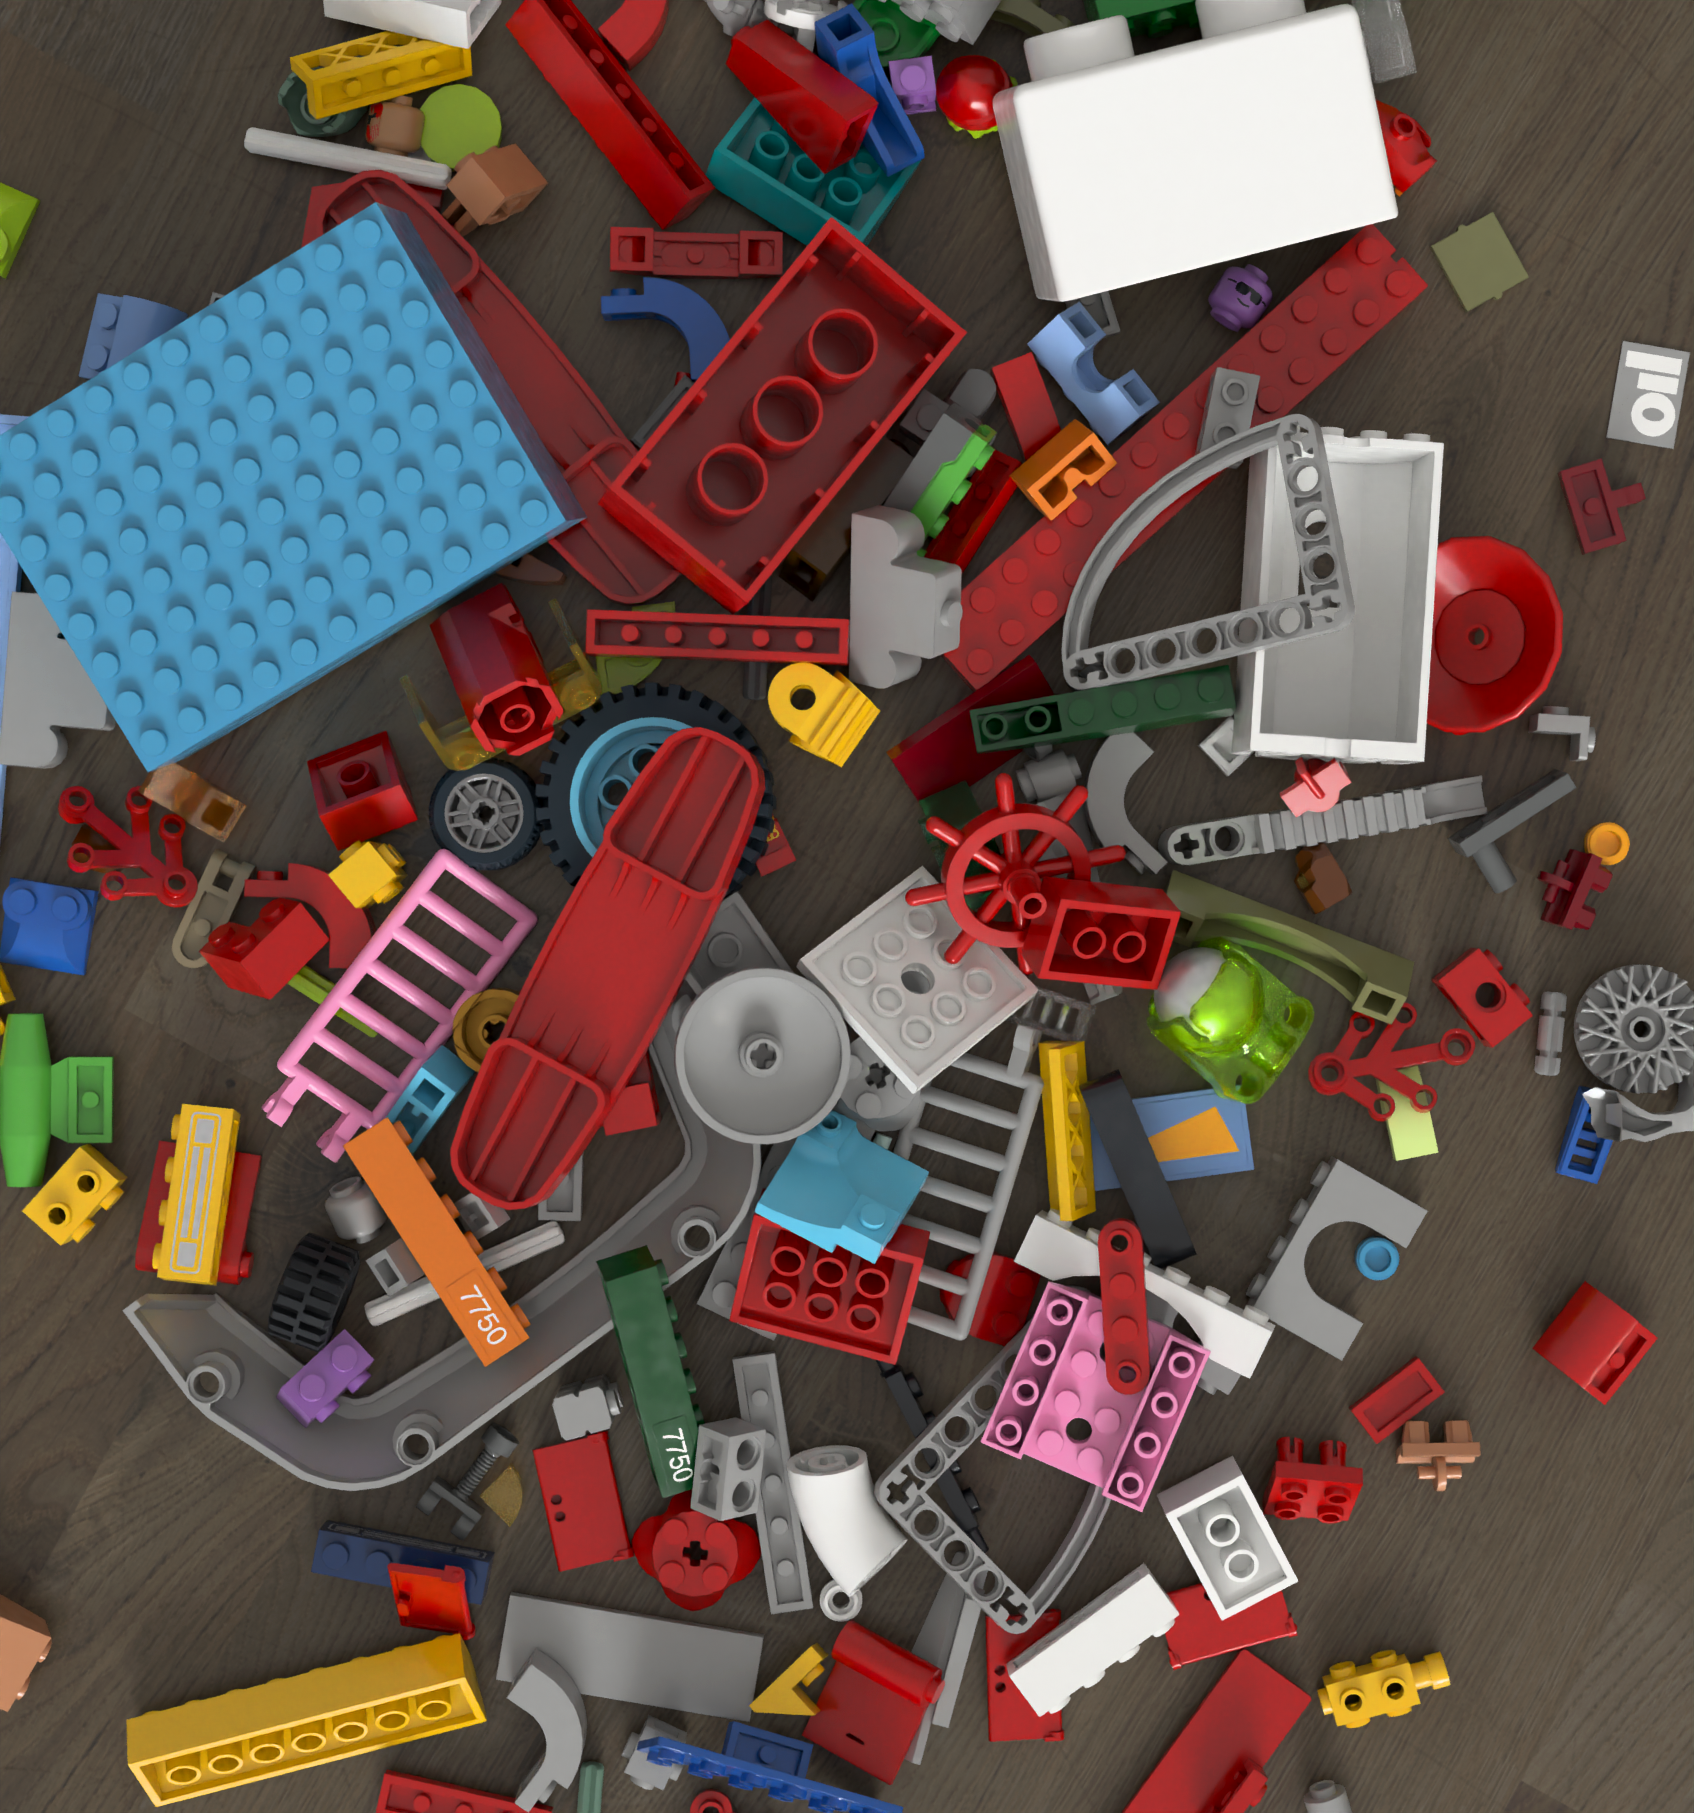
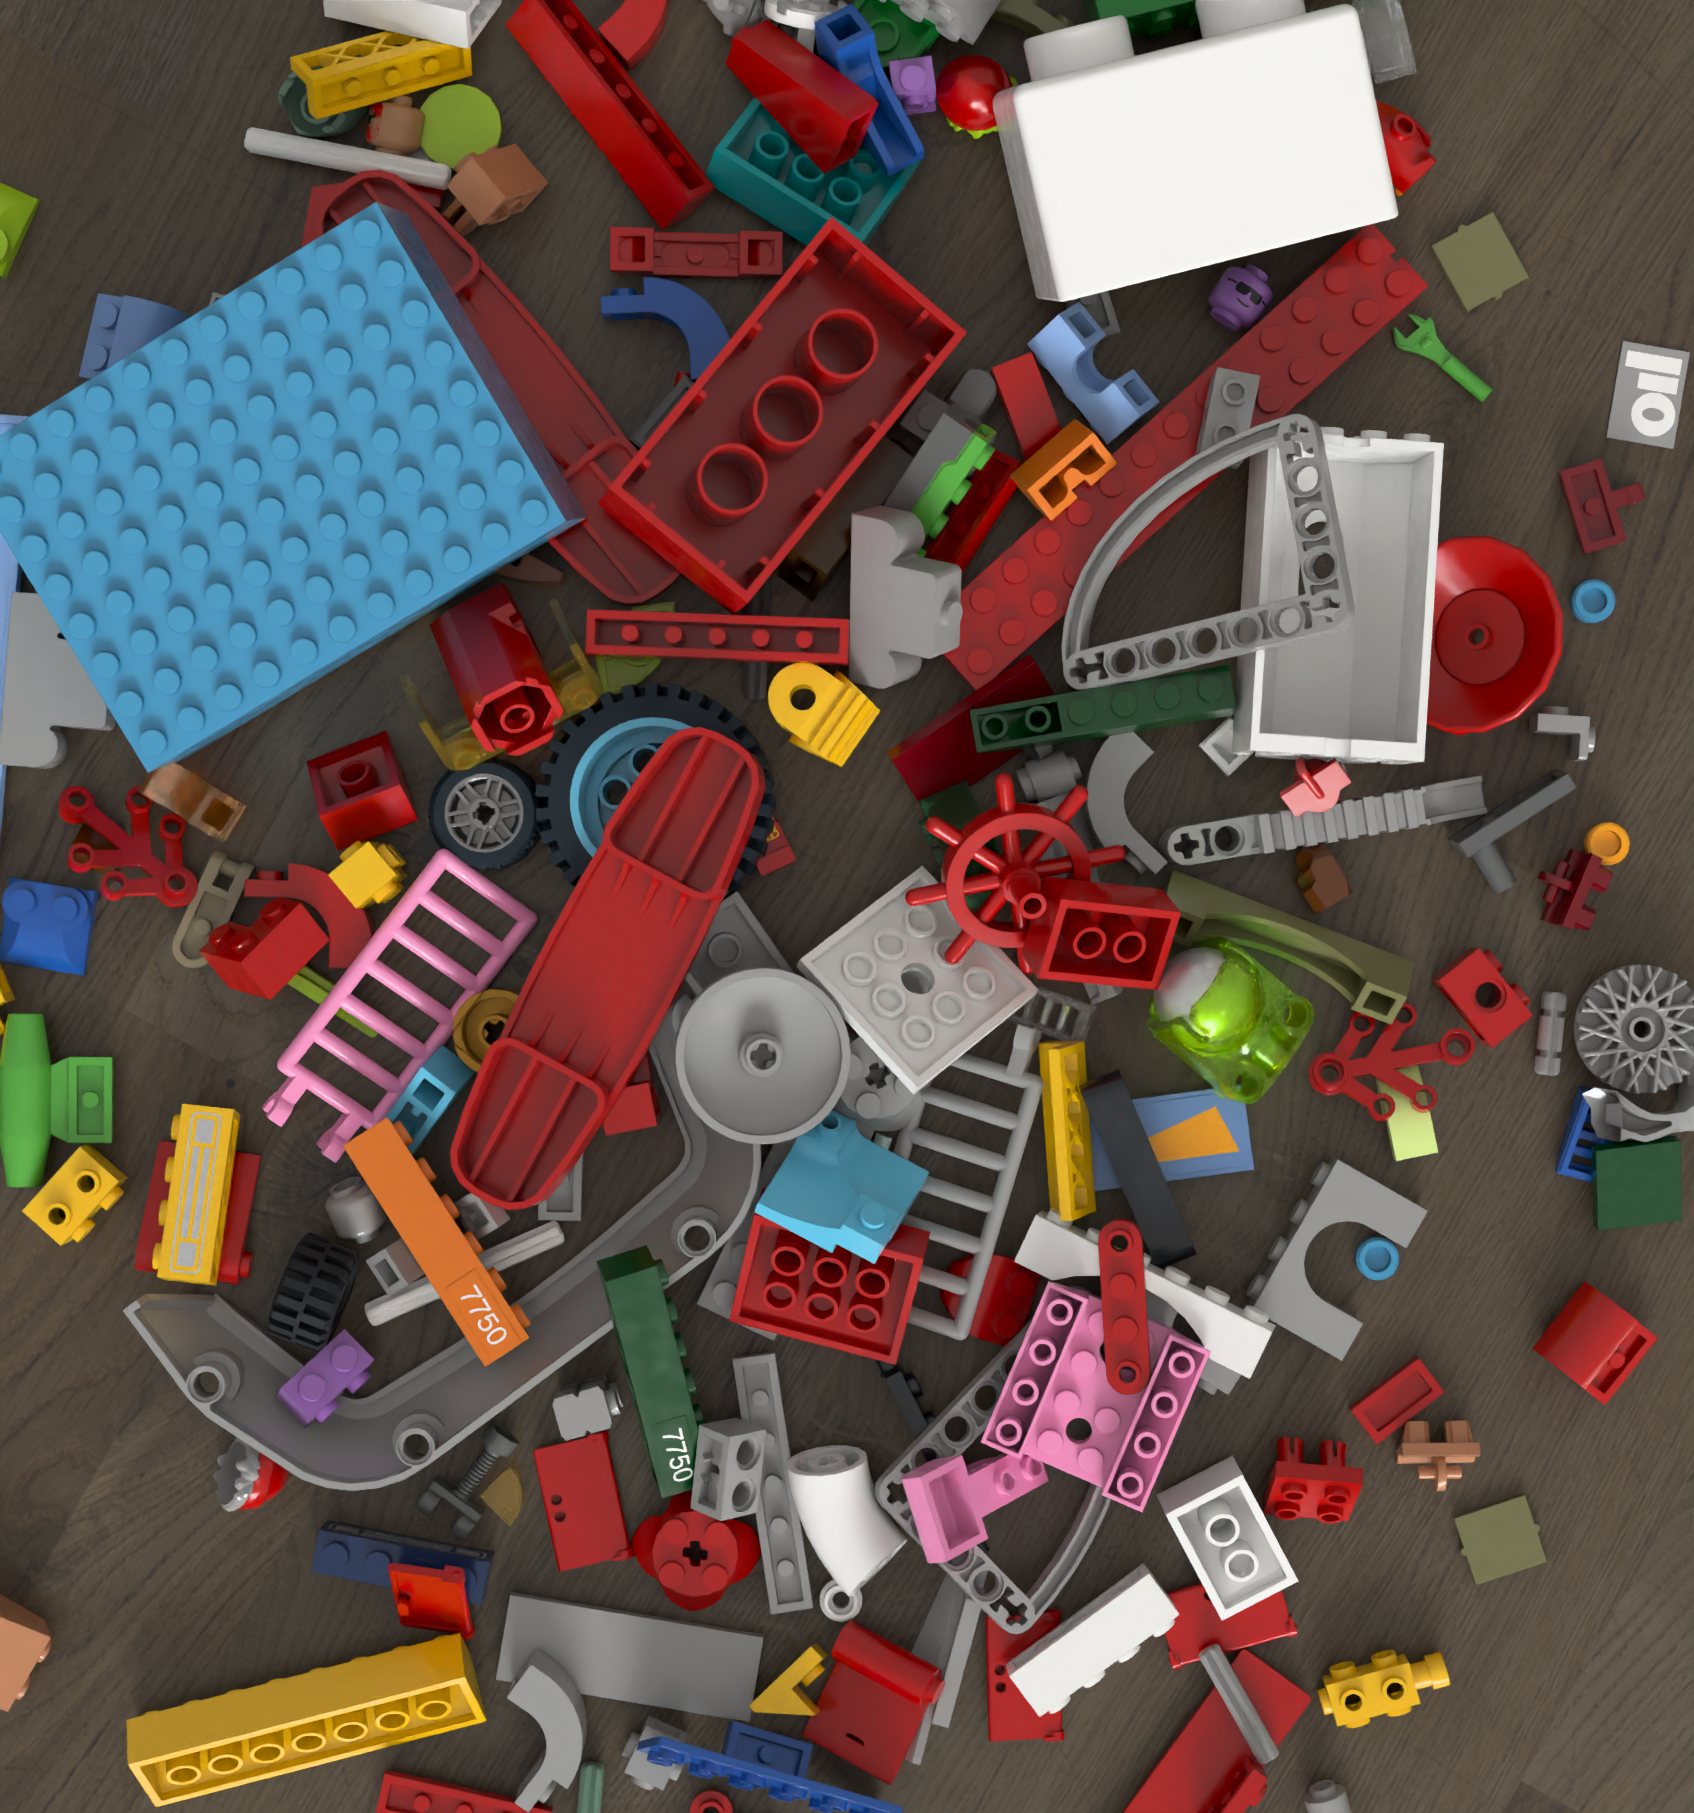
(247, 1477): none -> light grey hair
(954, 1497): none -> bright pink plate
(1238, 1704): none -> light grey axle
(1426, 343): none -> bright green piece
(1499, 1539): none -> olive piece
(1592, 601): none -> dark azure tile
(1636, 1183): none -> dark green tile

